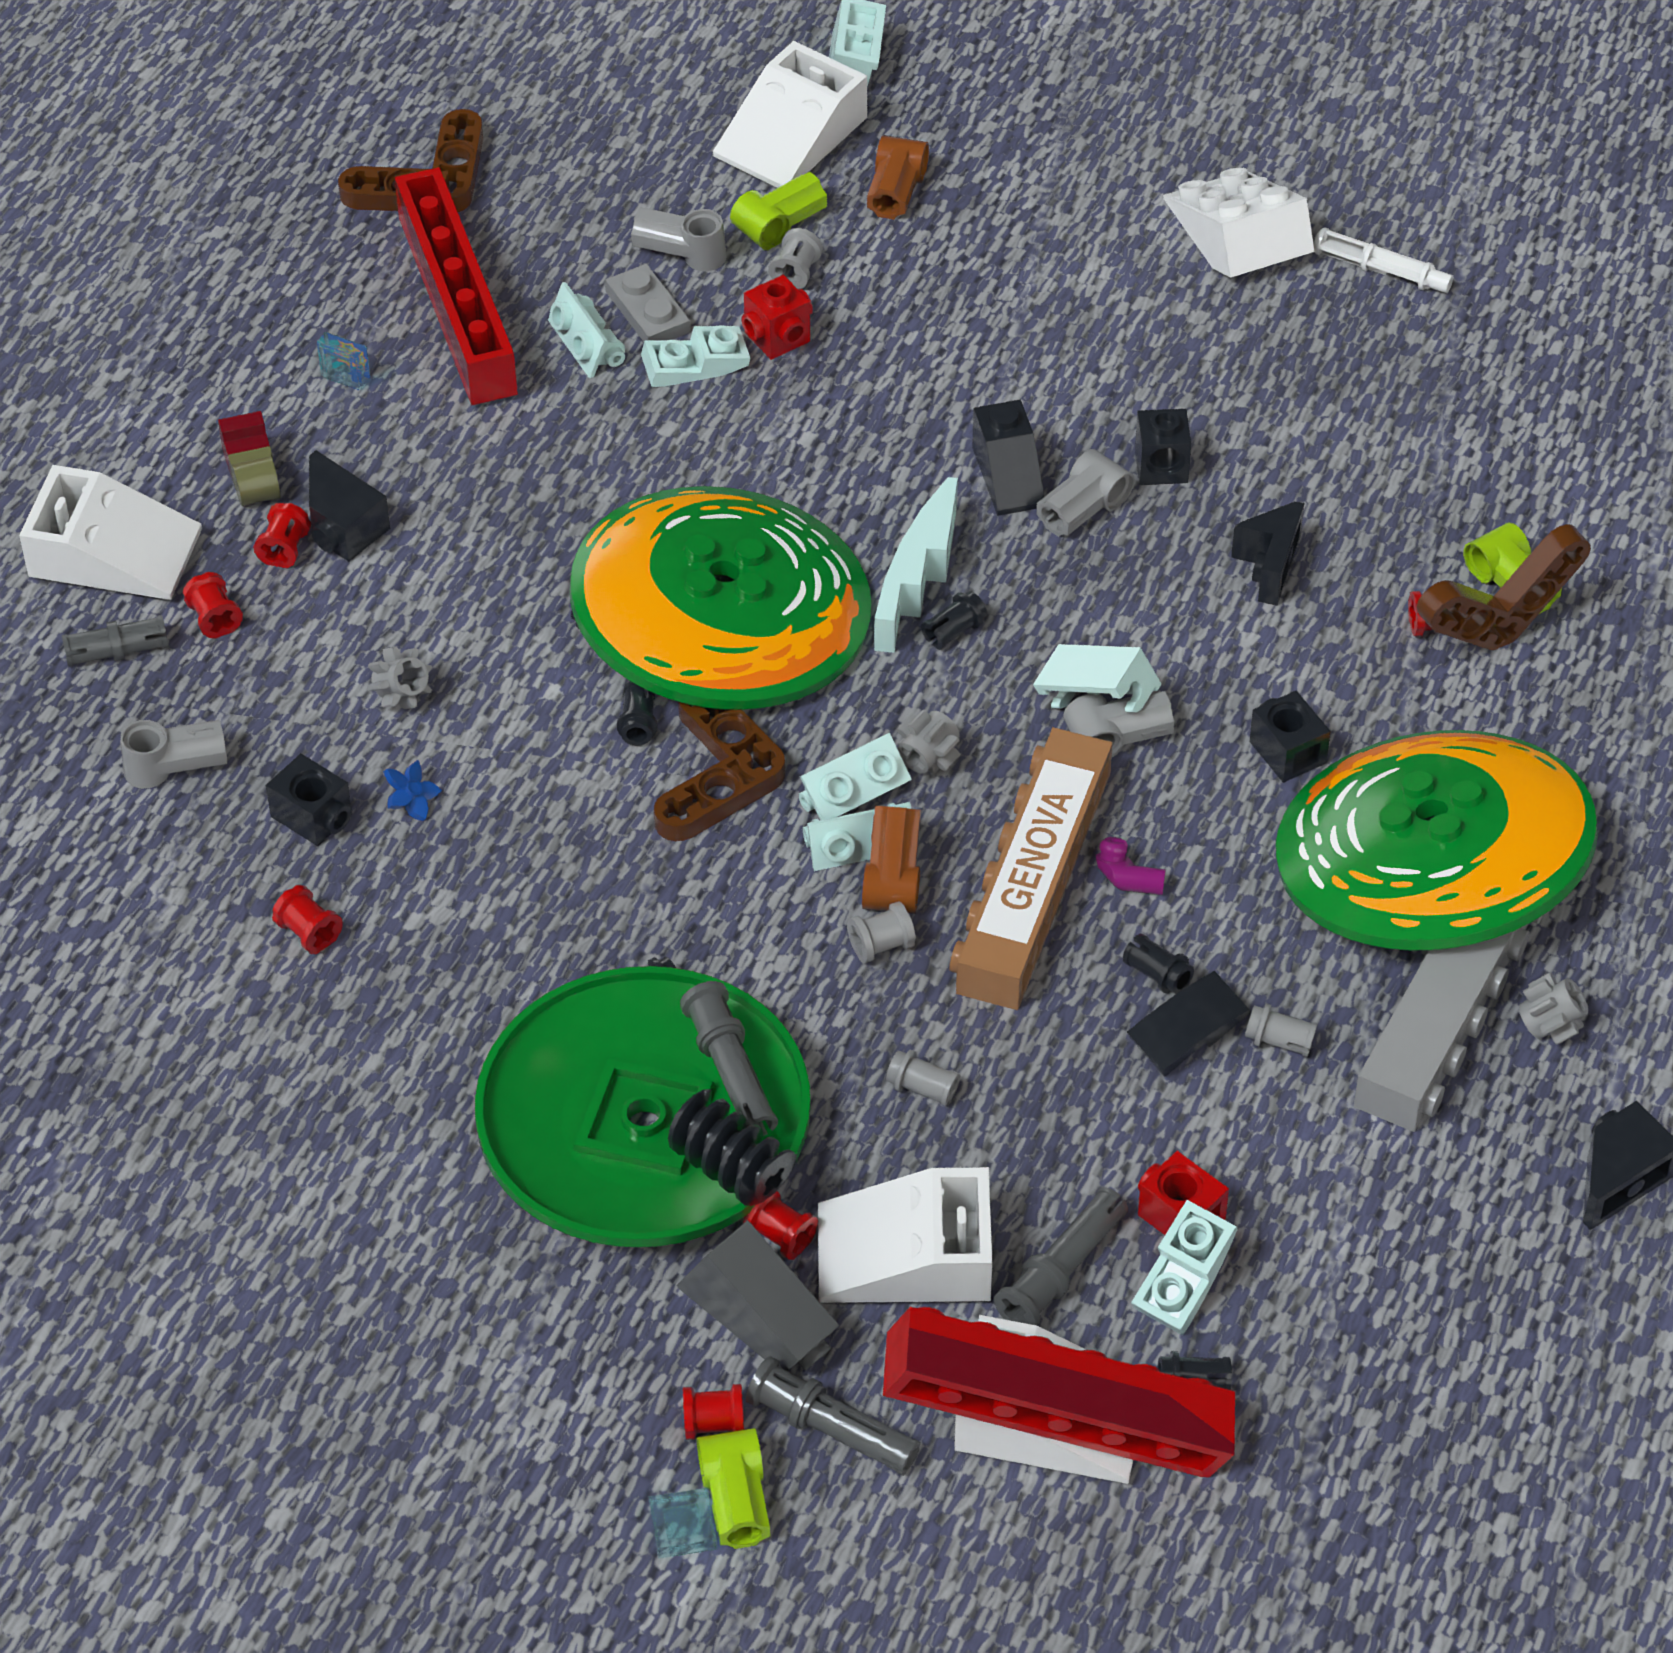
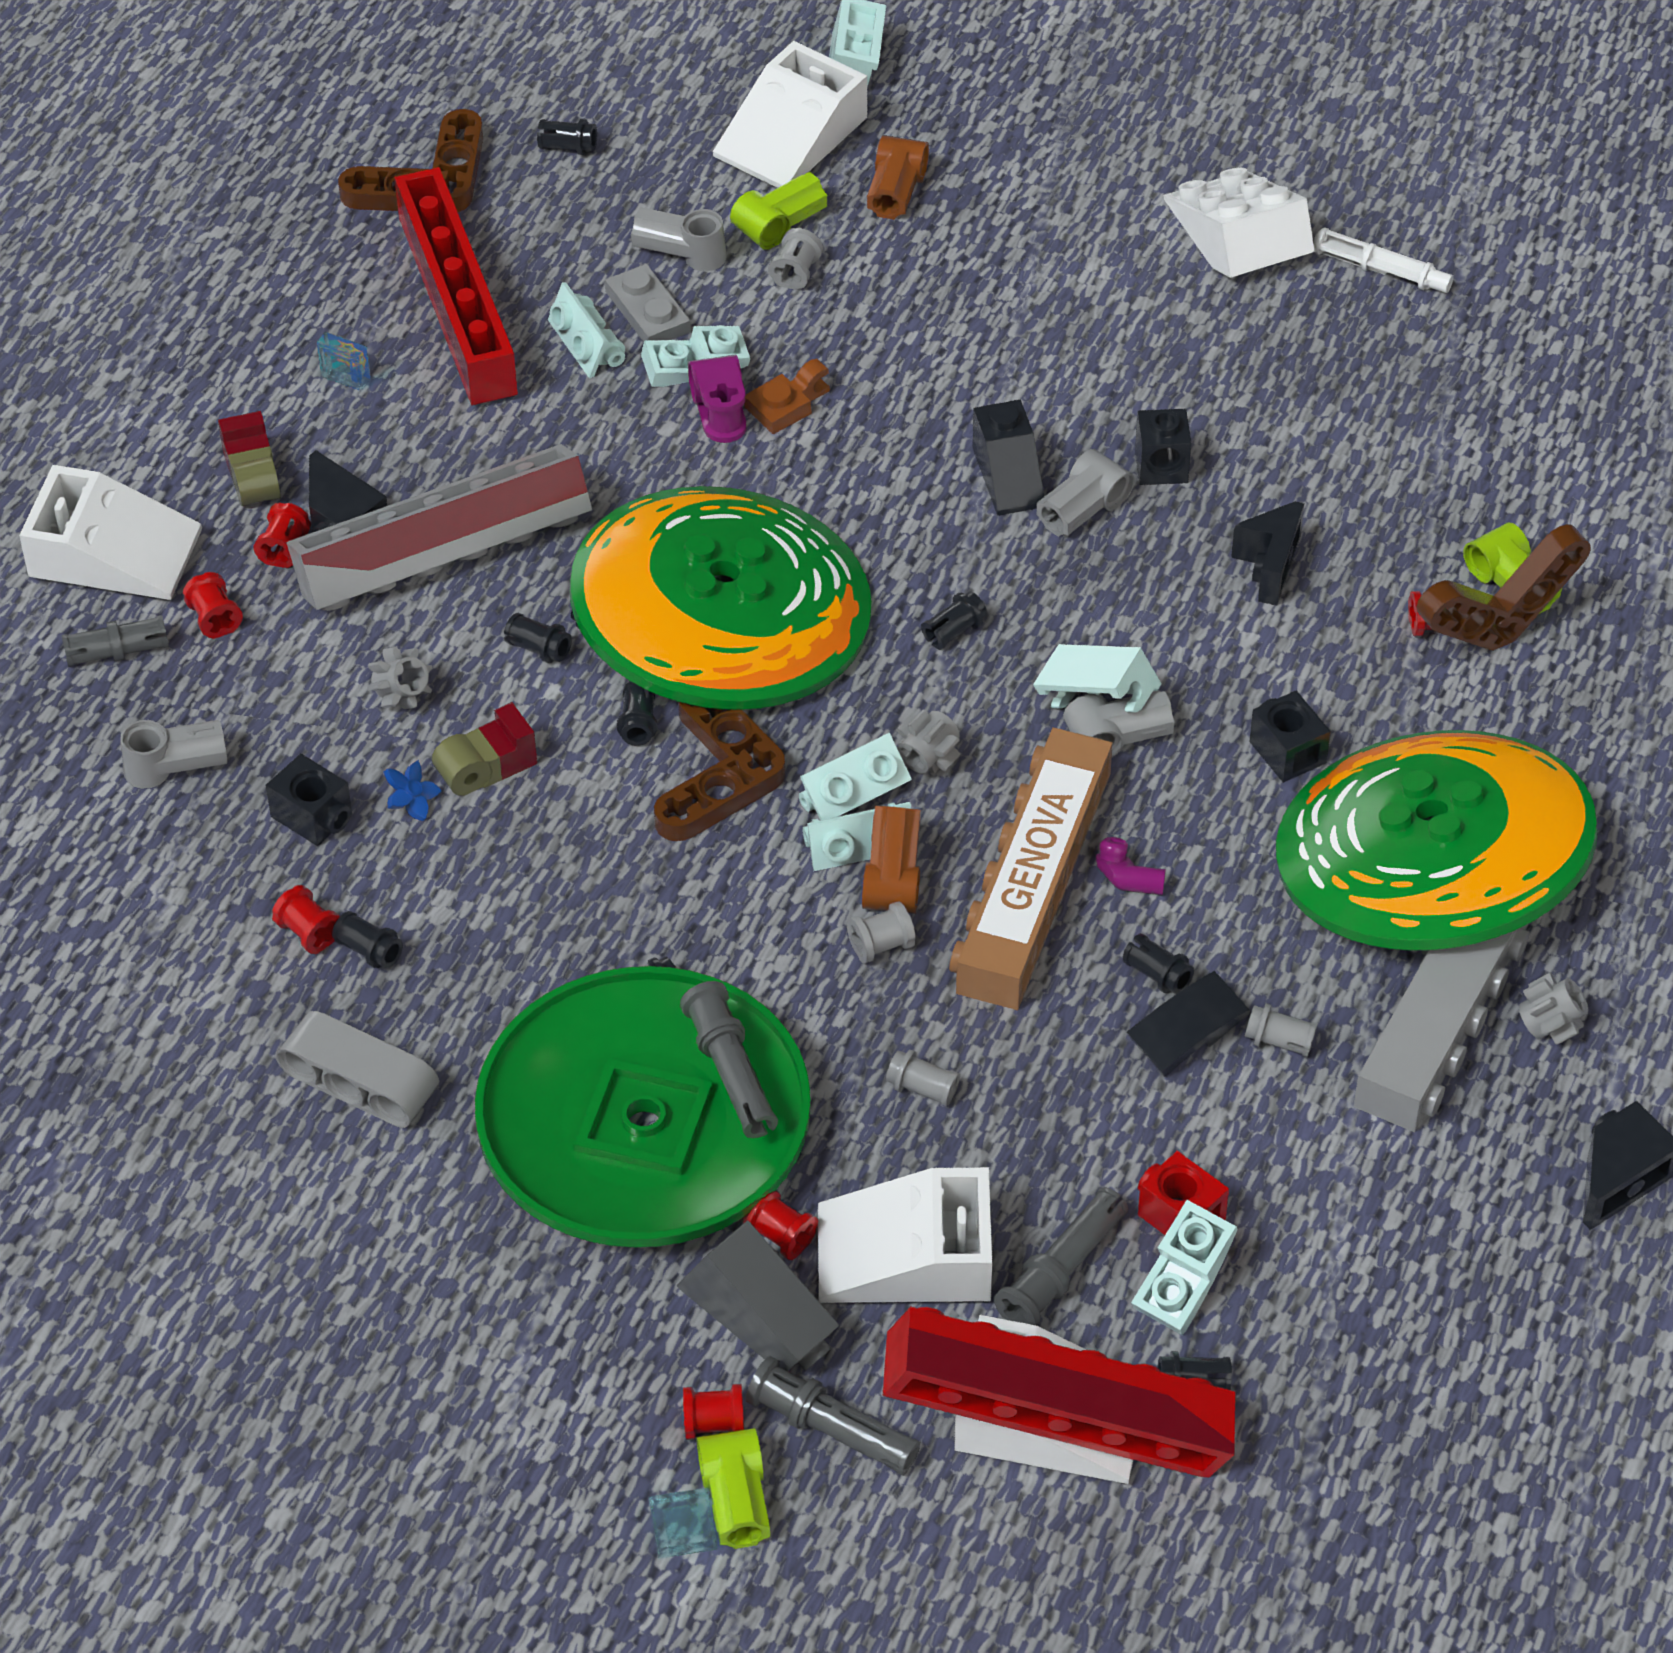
(357, 1068): none -> light grey beam
(378, 945): none -> black pin
(439, 527): none -> brick
(487, 752): none -> leg
(547, 641): none -> black pin
(567, 135): none -> black pin
(719, 396): none -> magenta piece
(728, 1150): black piece -> none
(777, 316): red brick -> none
(786, 401): none -> dark orange plate
(919, 558): light aqua slope -> none

